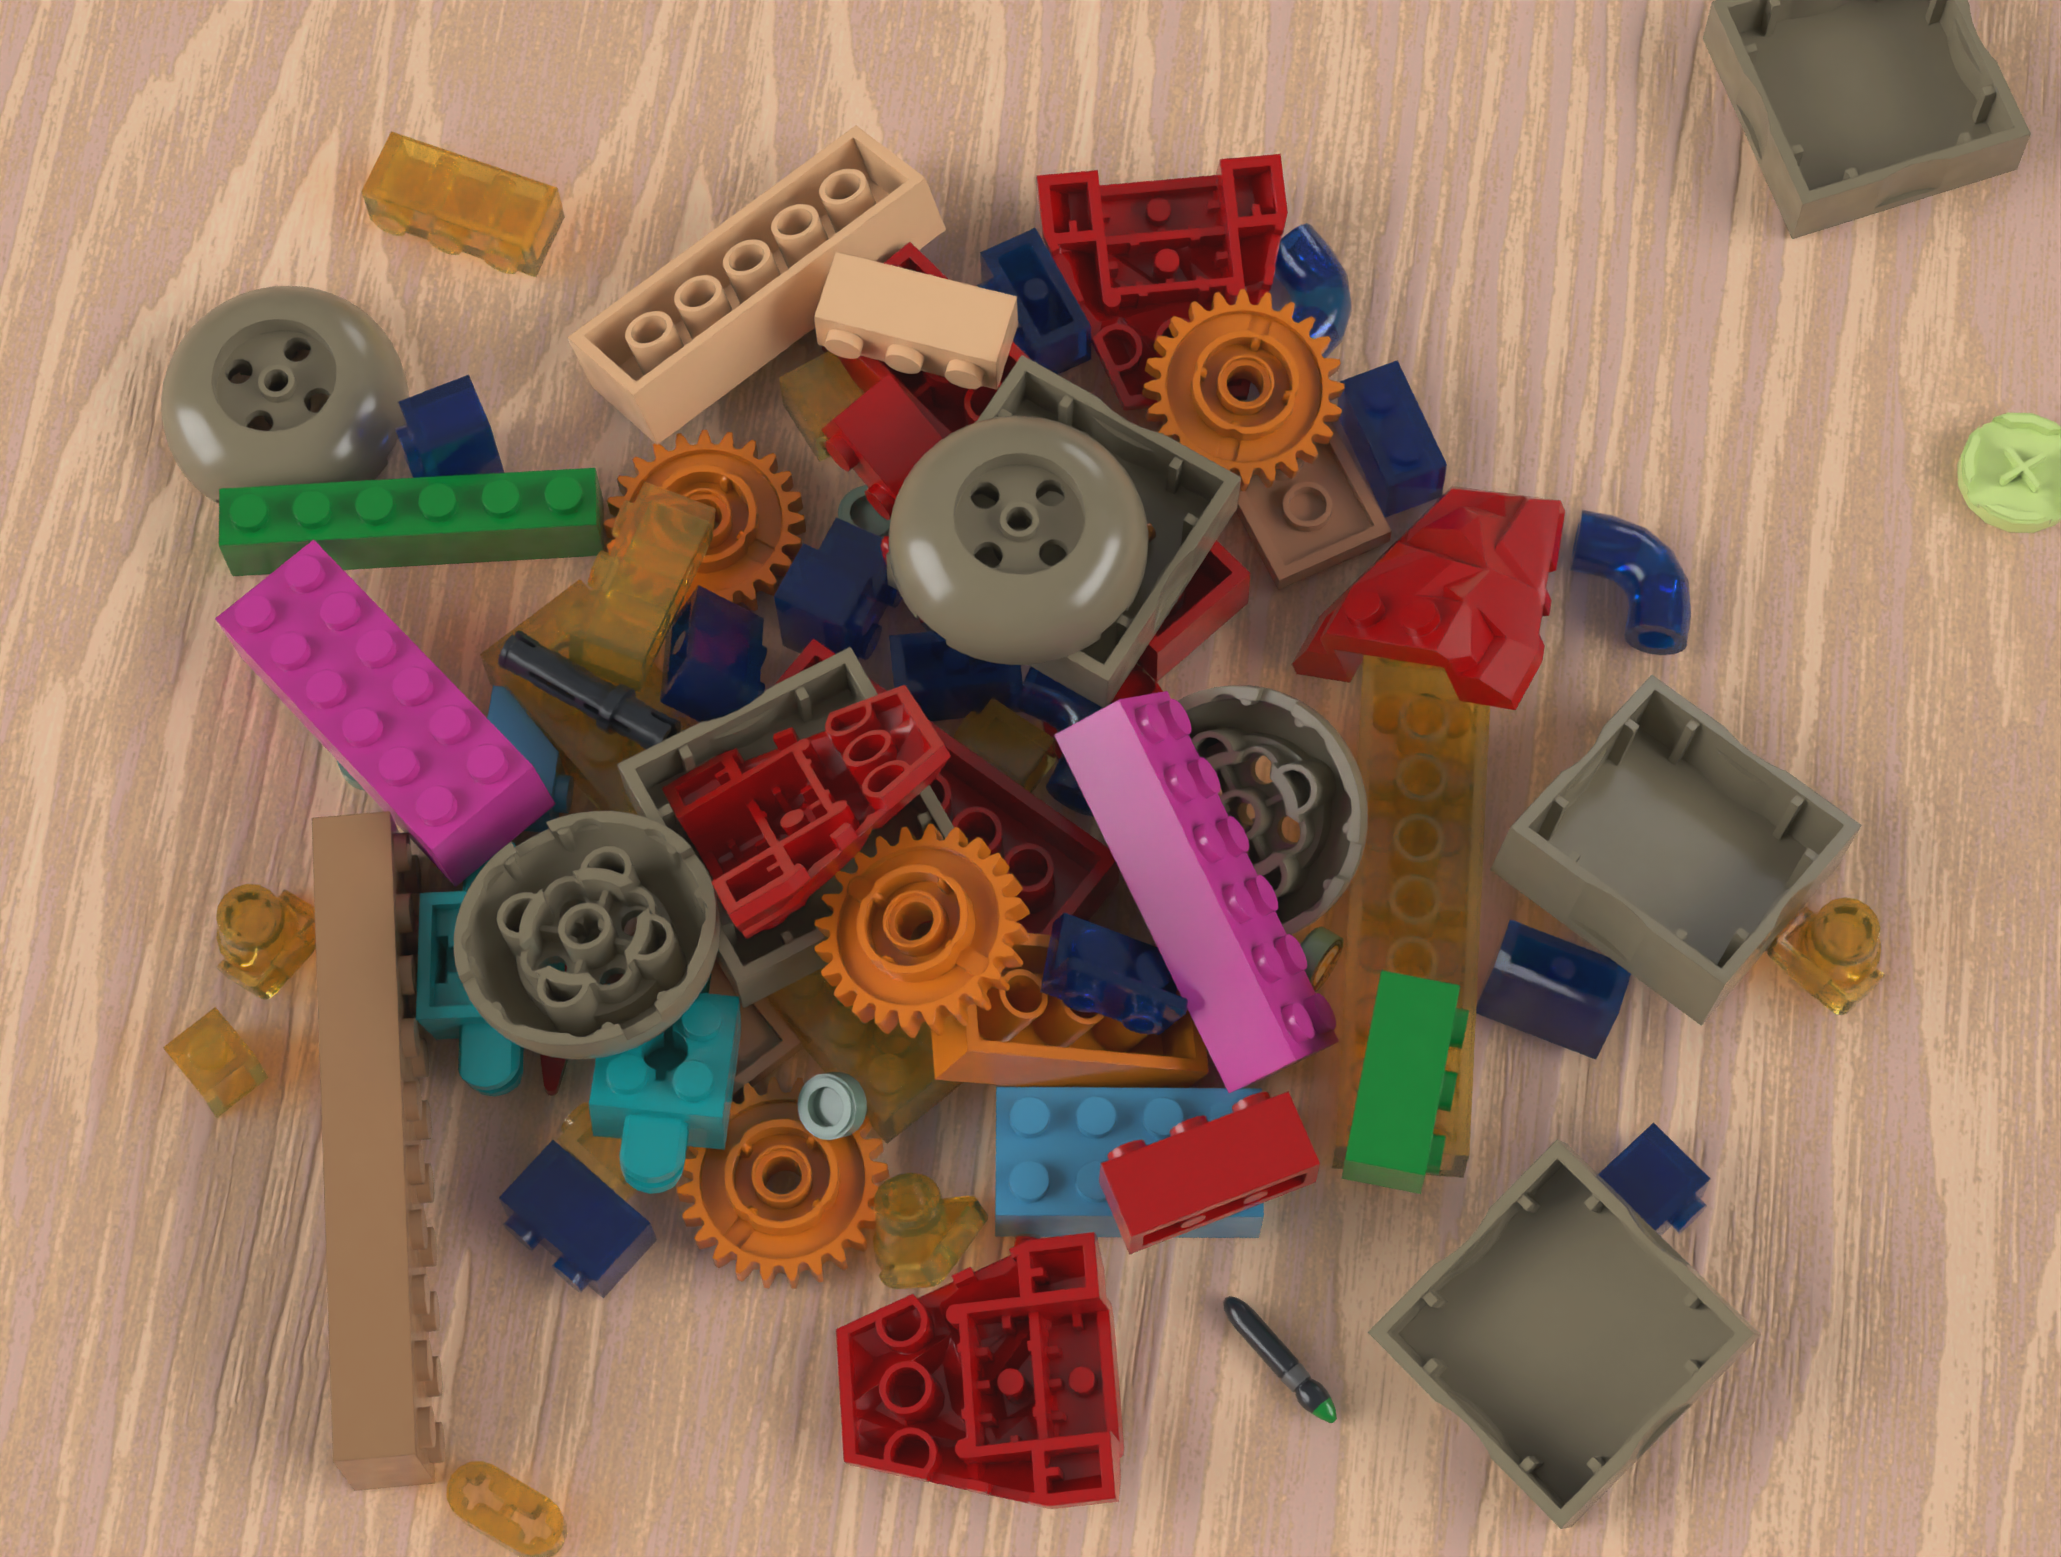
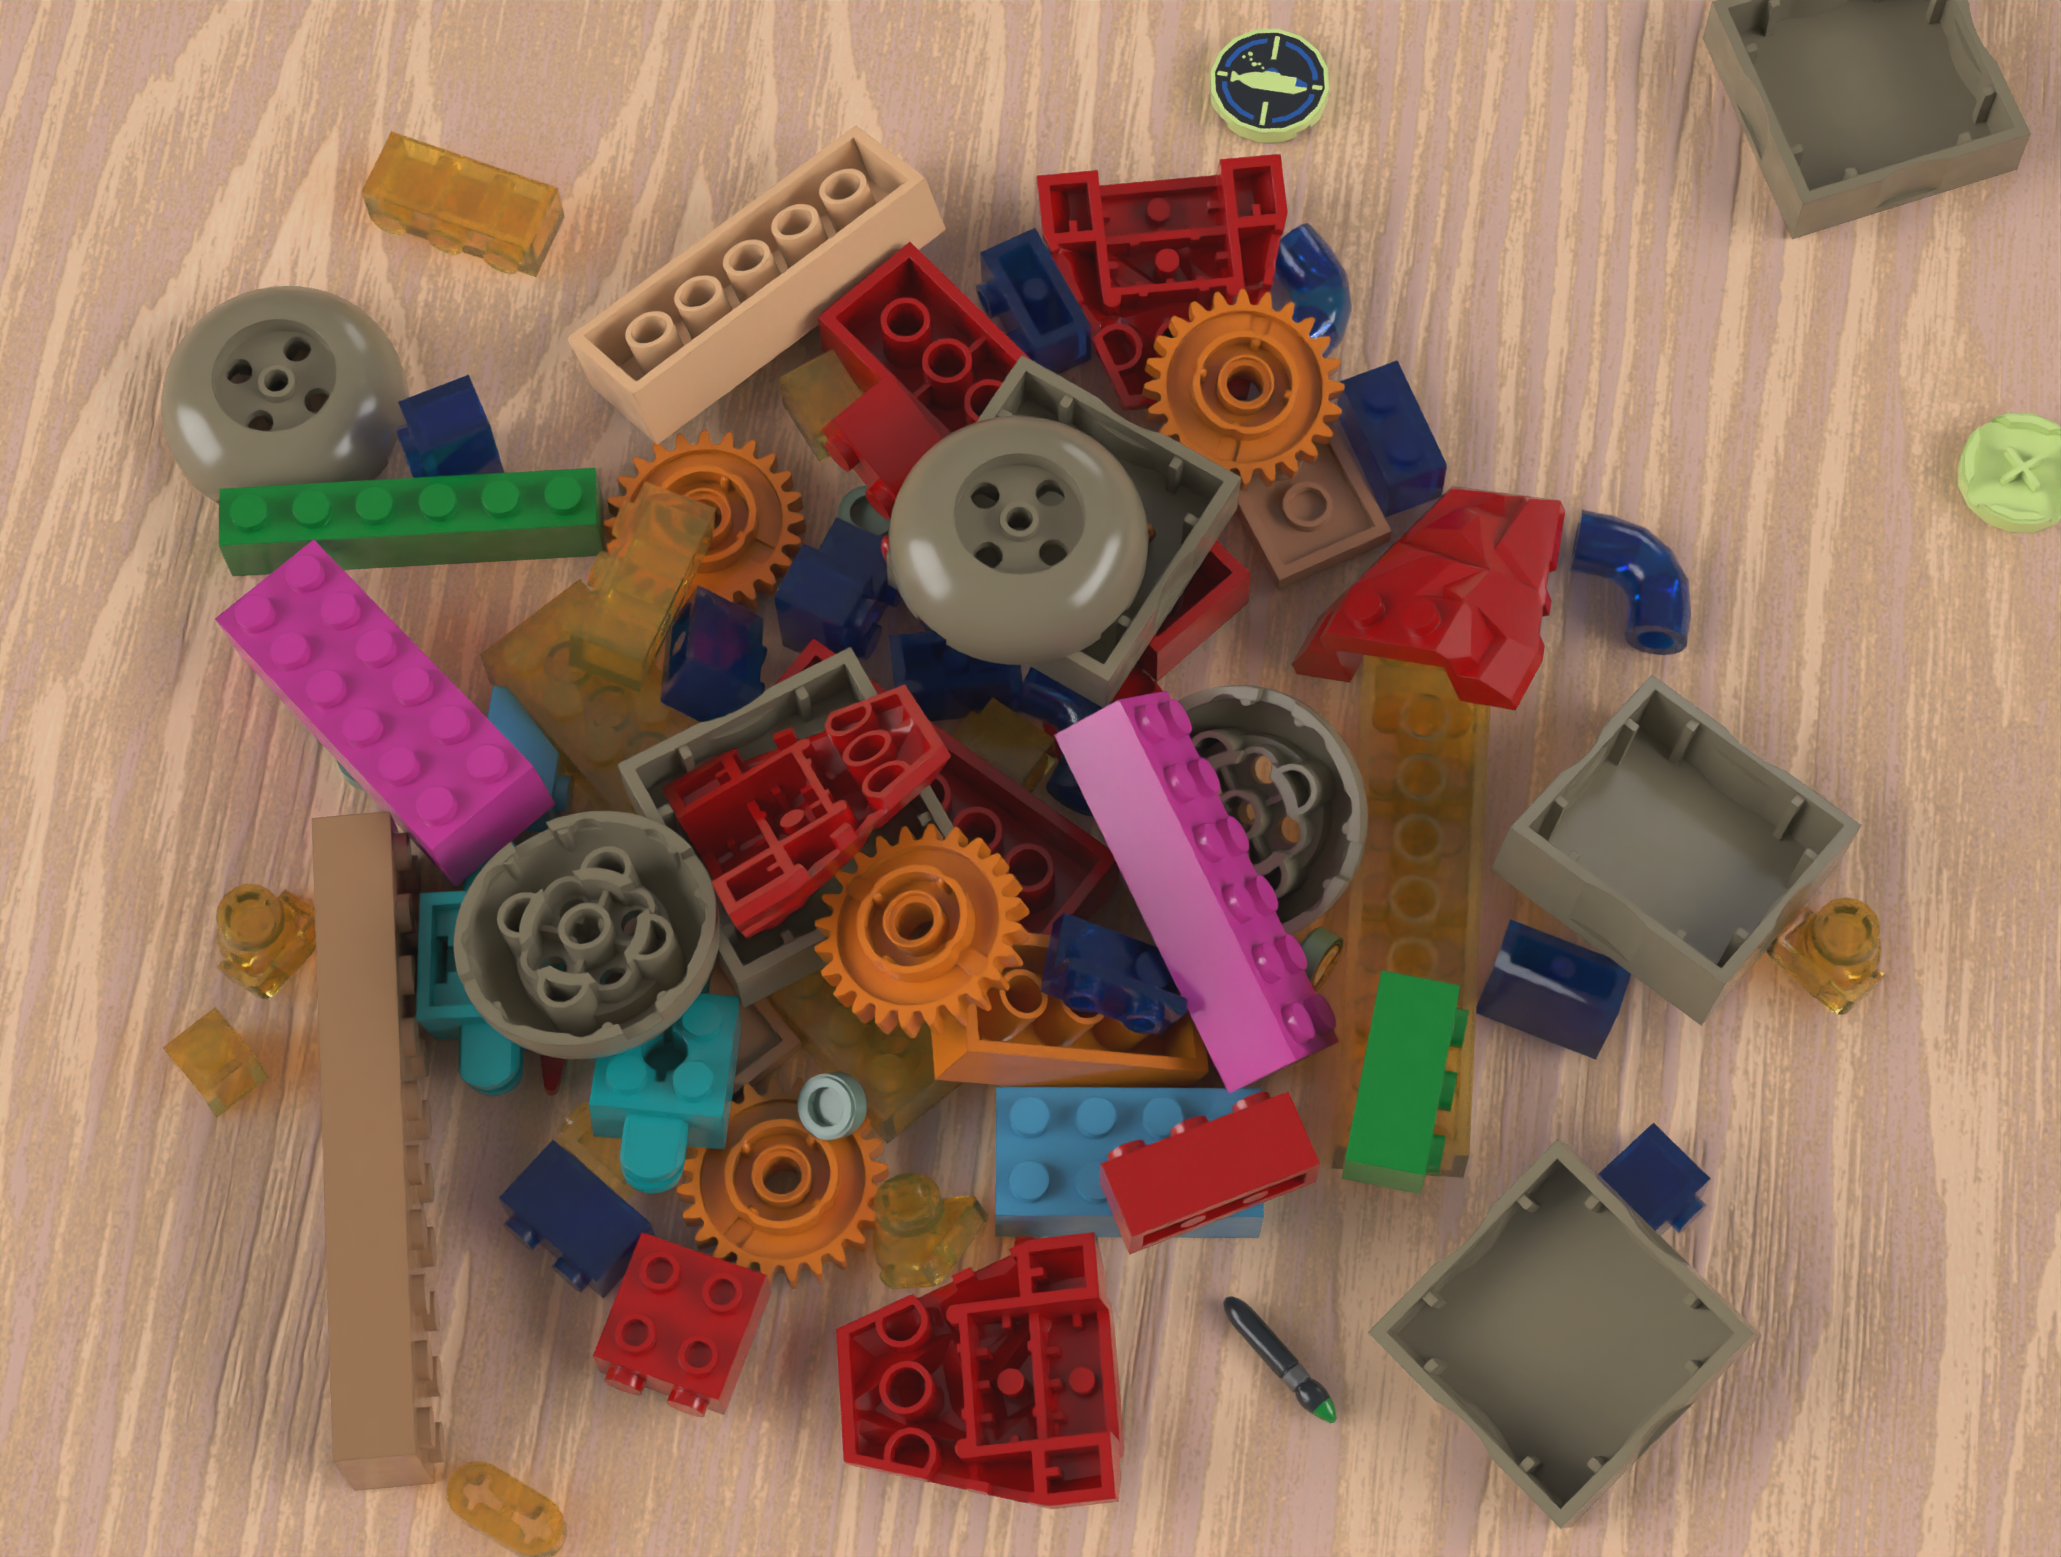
(609, 705): black pin -> none
(681, 1326): none -> red brick
(916, 321): light nougat brick -> none
(1269, 85): none -> tile

